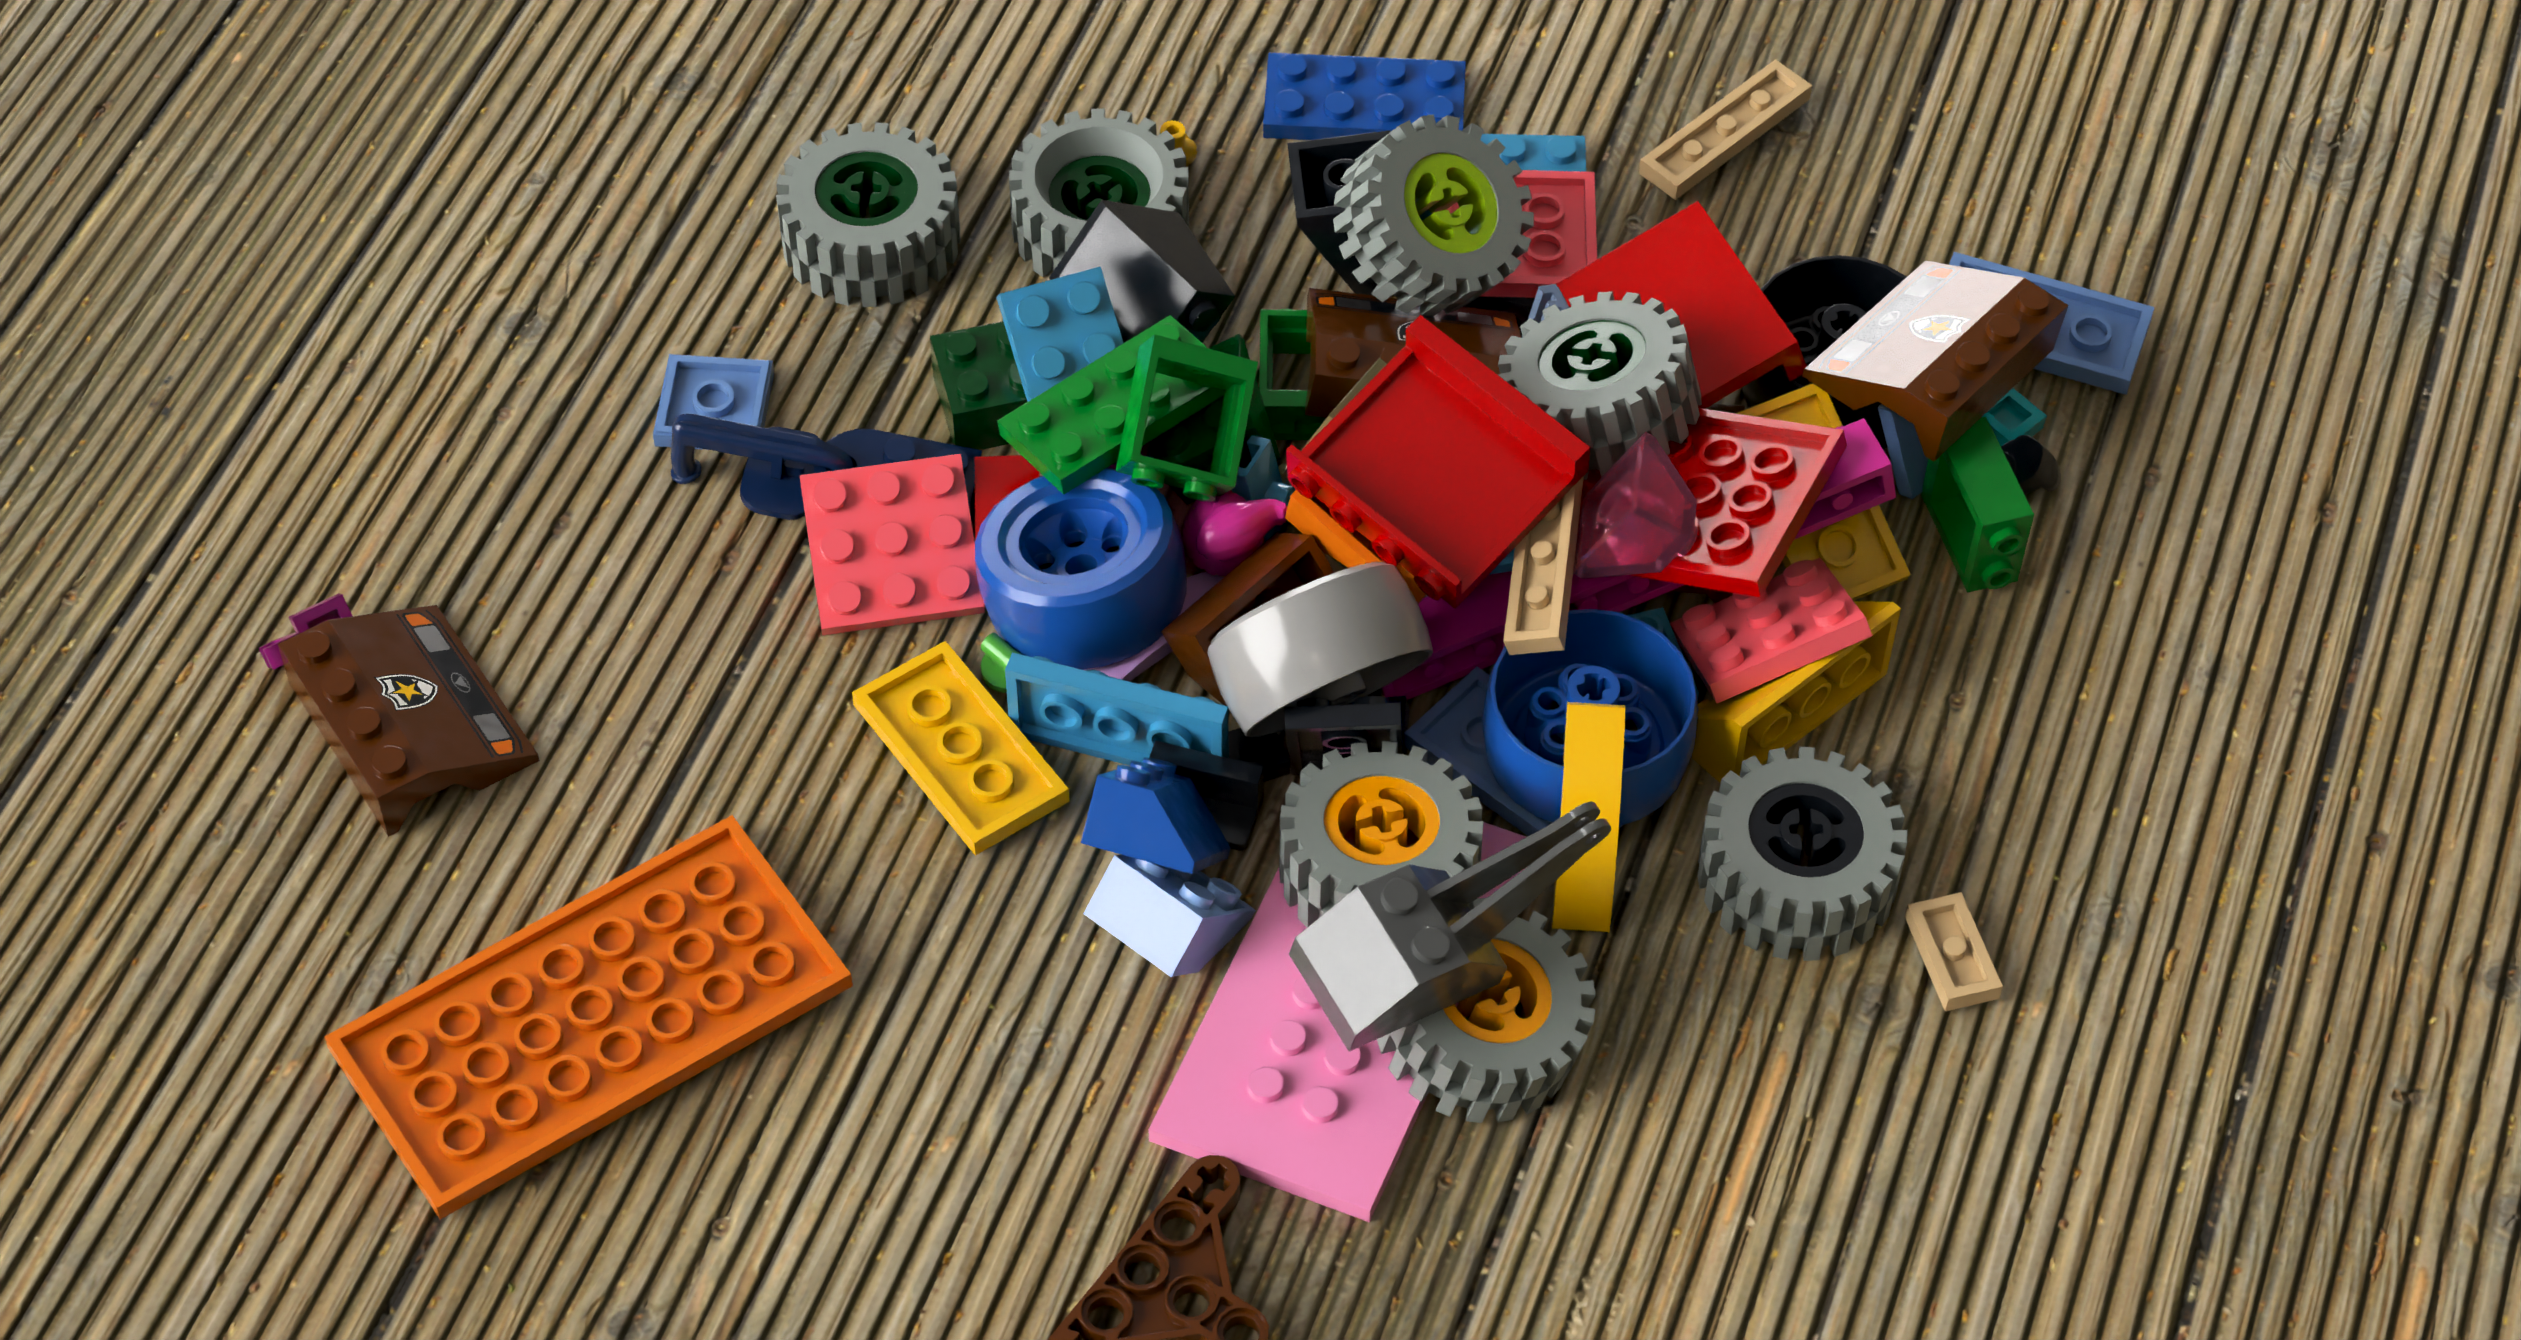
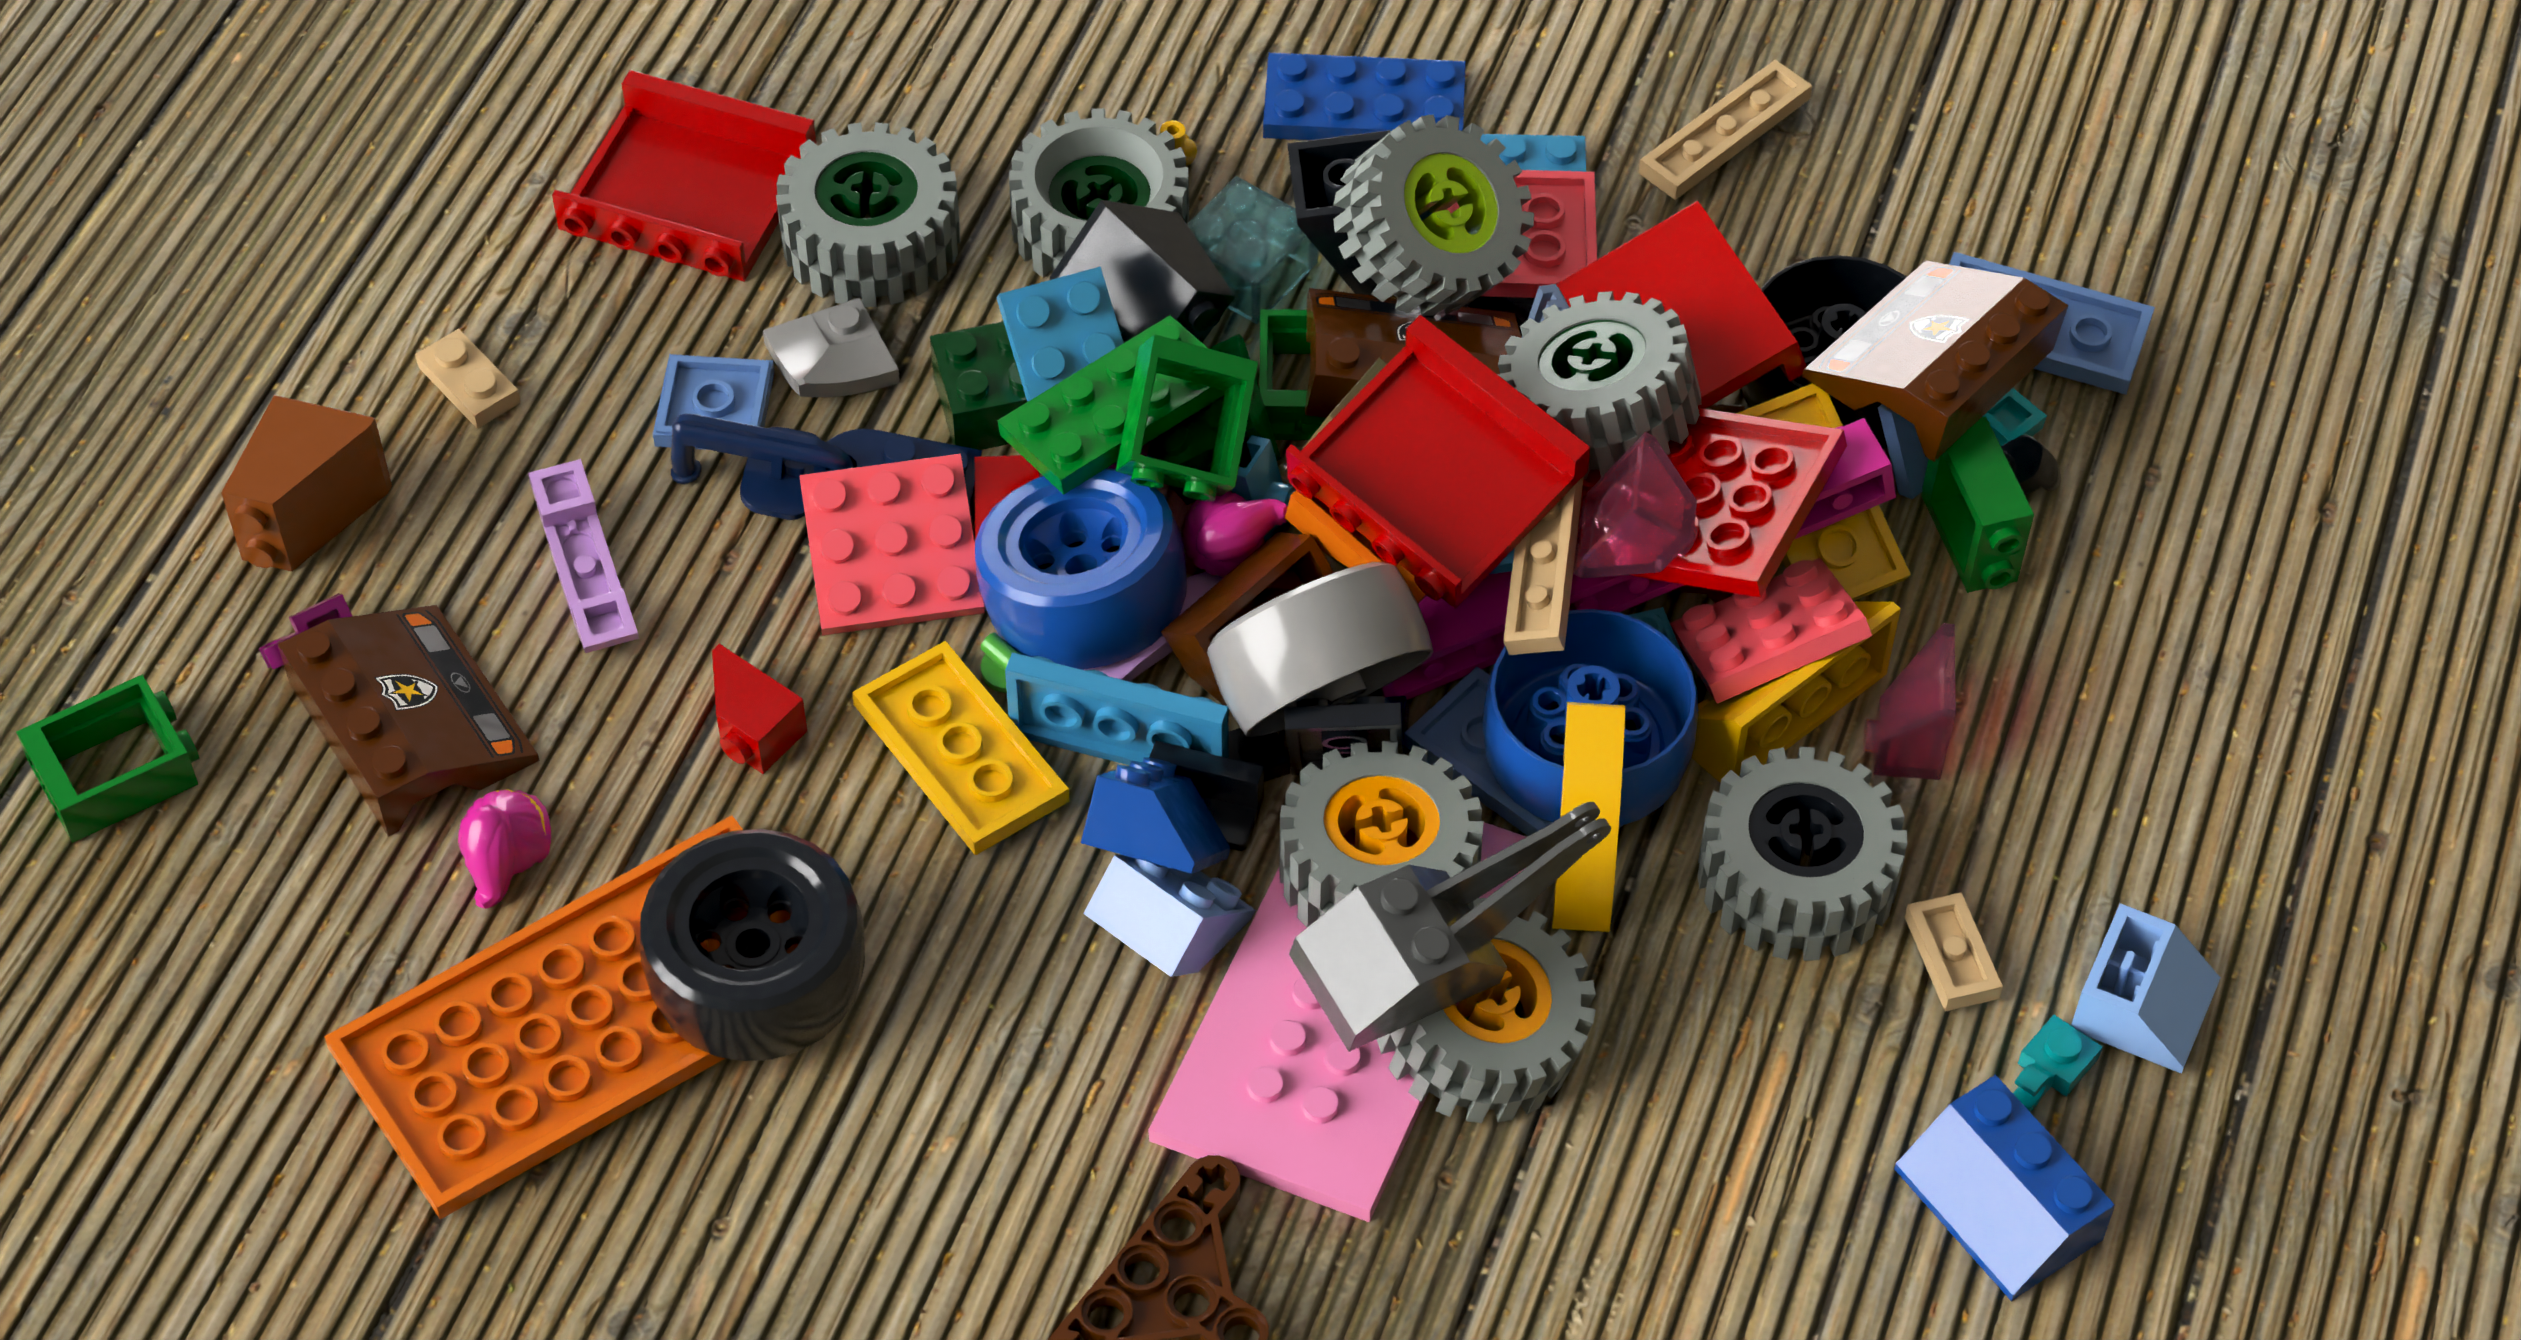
(95, 722): none -> green window
(303, 481): none -> dark orange slope
(468, 378): none -> tan plate
(502, 838): none -> dark pink hair
(582, 556): none -> lavender slope
(685, 177): none -> red panel
(749, 993): none -> black wheel
(754, 712): none -> red slope
(832, 352): none -> light grey plate
(1254, 246): none -> clear light blue brick
(1916, 714): none -> clear pink slope
(2005, 1188): none -> slope
(2055, 1059): none -> teal plate
(2146, 990): none -> light blue slope

